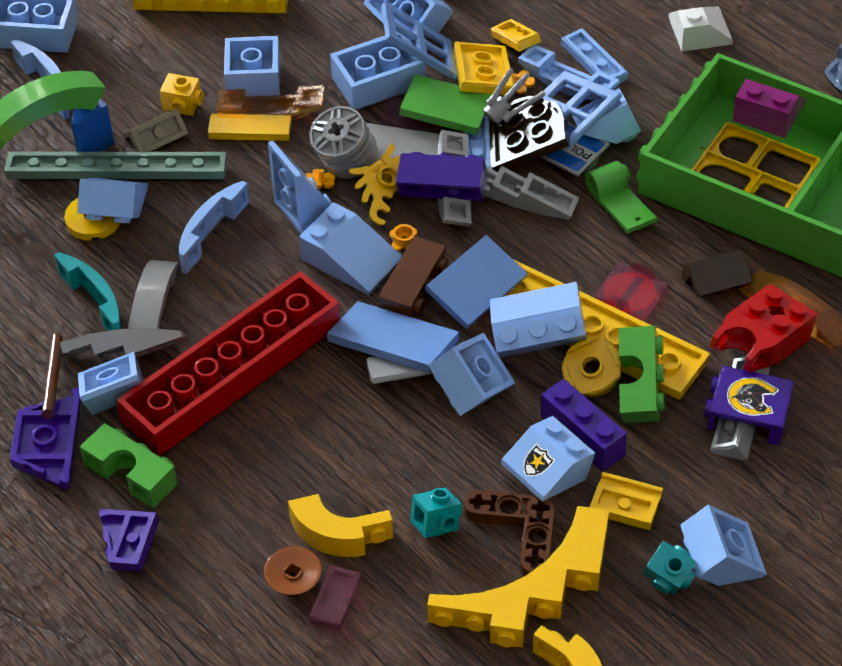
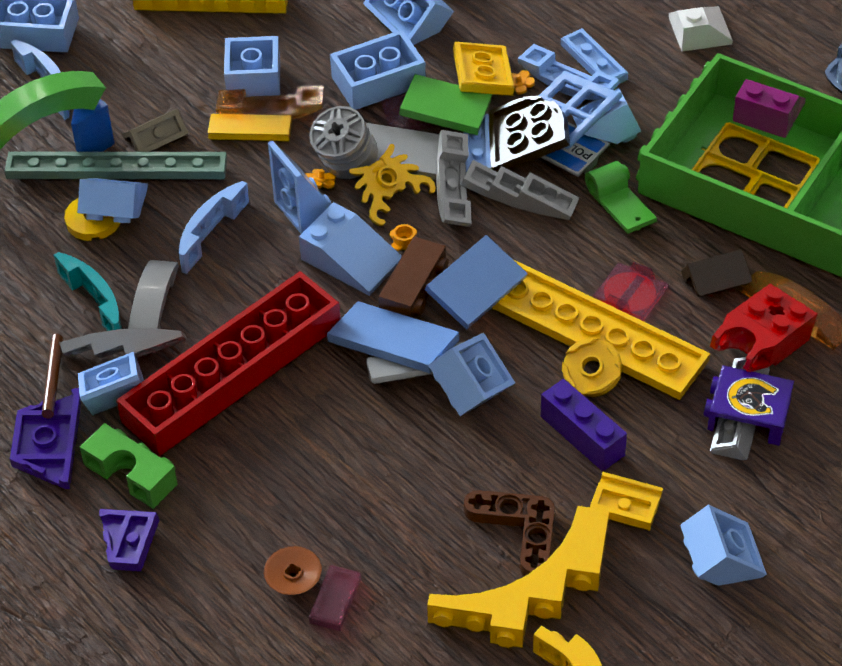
(181, 93): yellow brick -> none
(334, 533): yellow arch -> none
(422, 45): medium blue window -> none
(435, 512): teal brick -> none
(441, 176): dark purple brick -> none
(498, 107): light grey plant -> none
(515, 35): yellow plate -> none
(537, 319): light blue slope -> none
(549, 459): light blue slope -> none
(641, 399): bright green arch -> none
(660, 566): teal brick -> none

